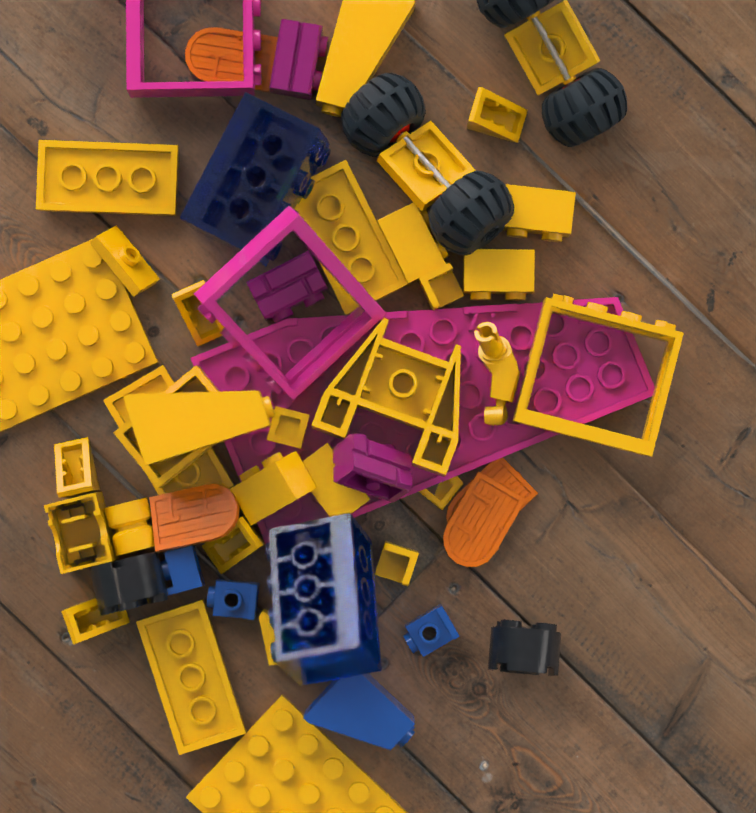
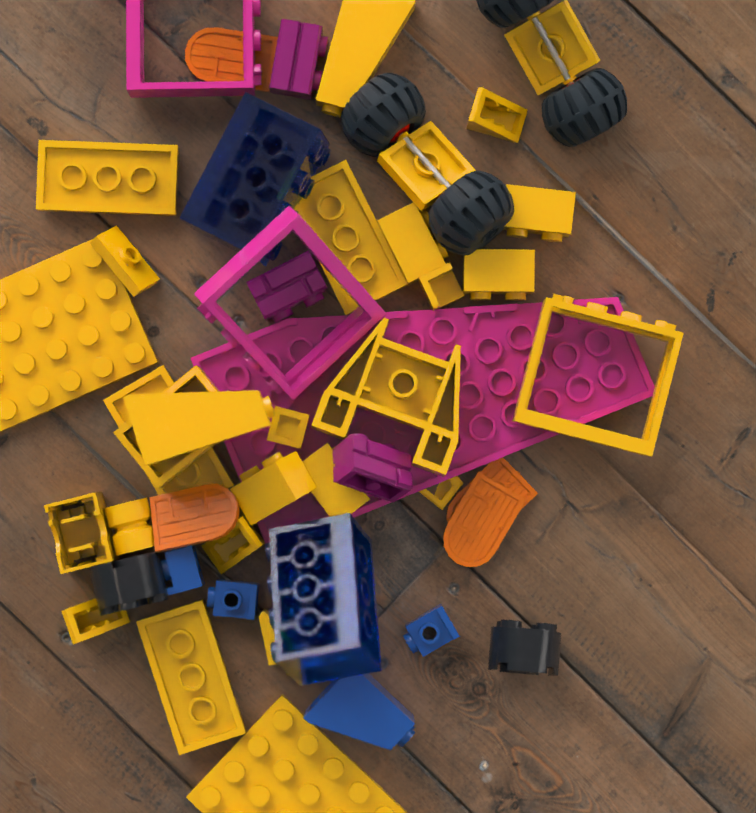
(75, 468): yellow slope -> none
(198, 325): yellow slope -> none
(396, 563): yellow panel -> none
(500, 361): yellow arm -> none

